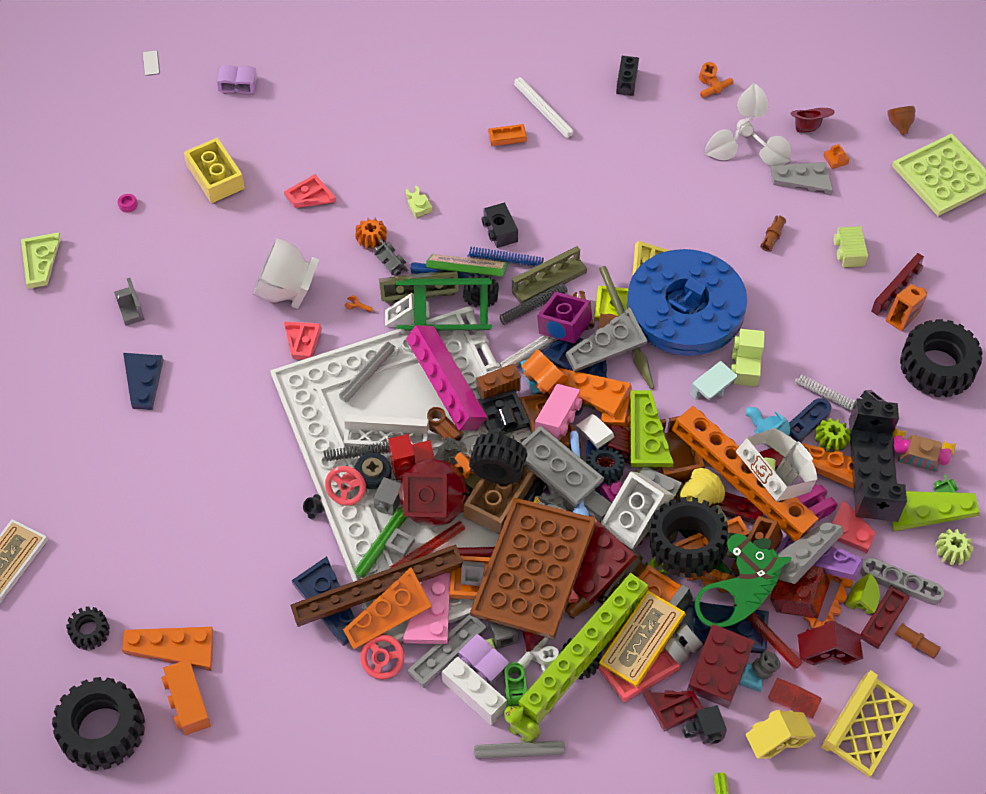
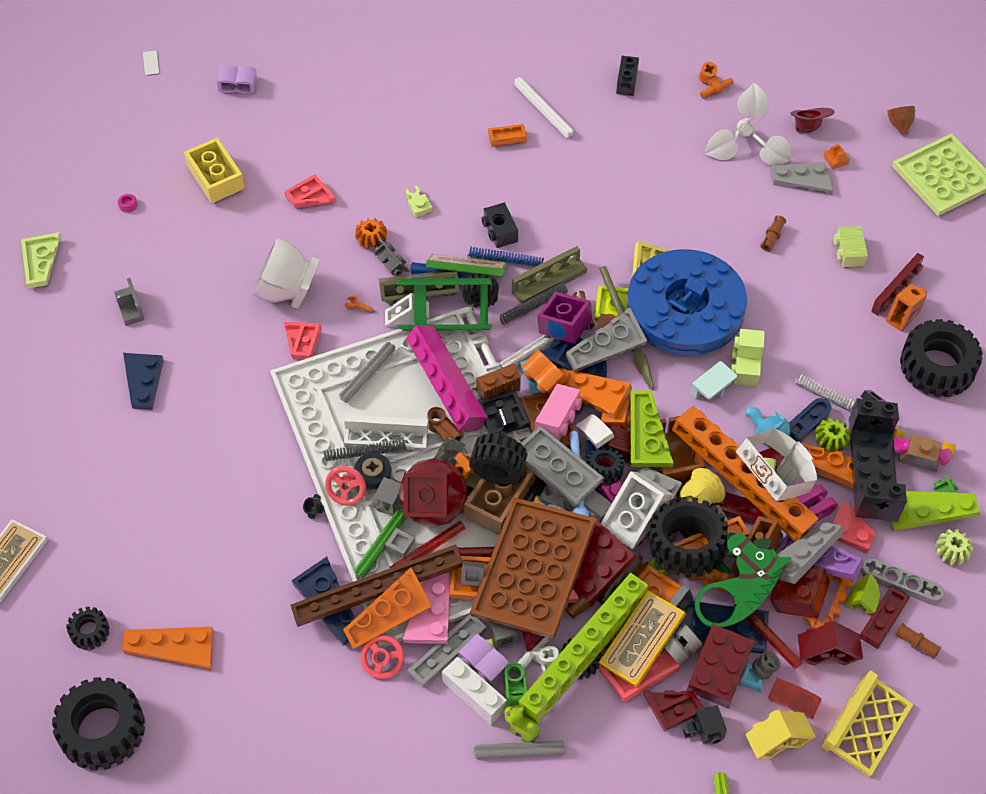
(185, 697): orange brick -> none
(405, 455): red brick -> none

